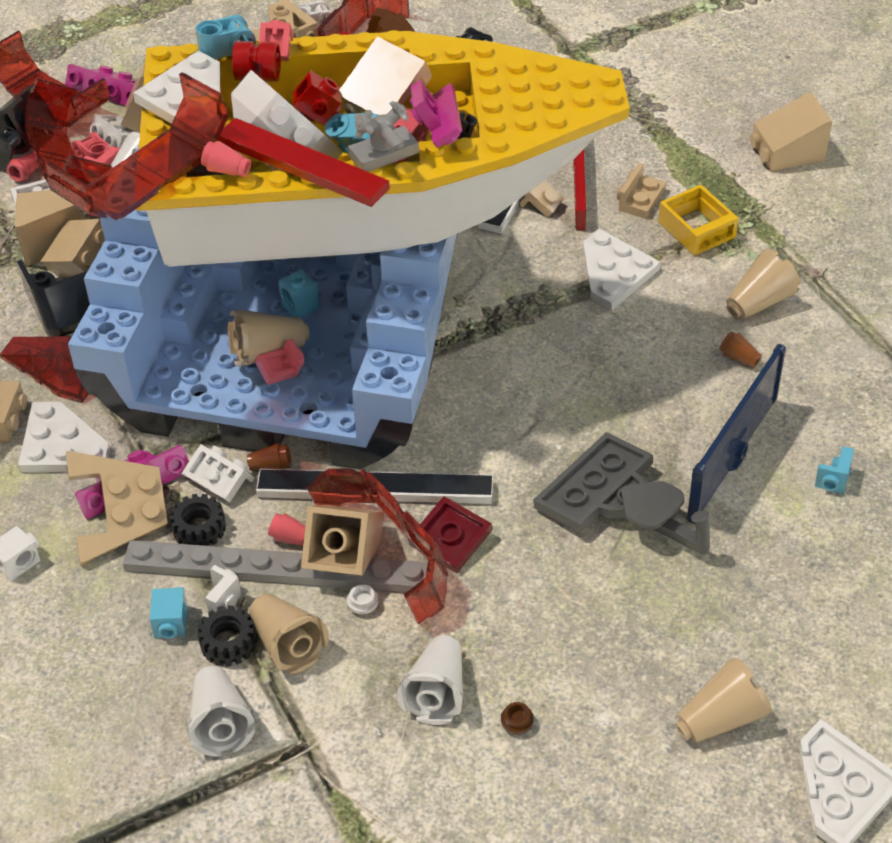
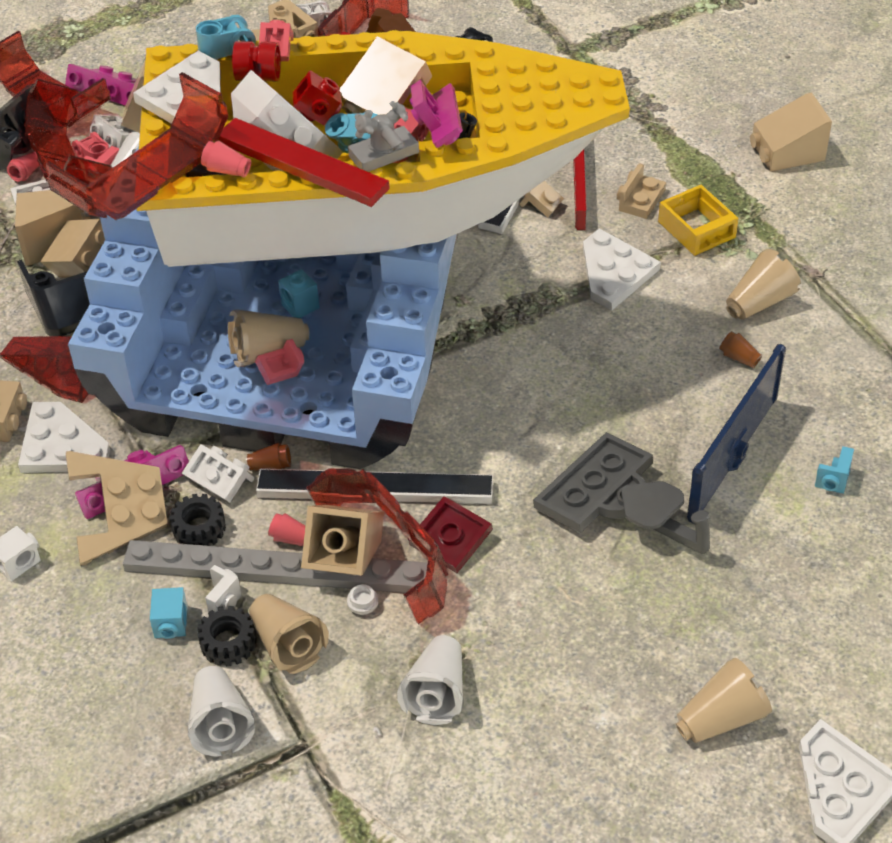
(517, 718): reddish brown plate -> none

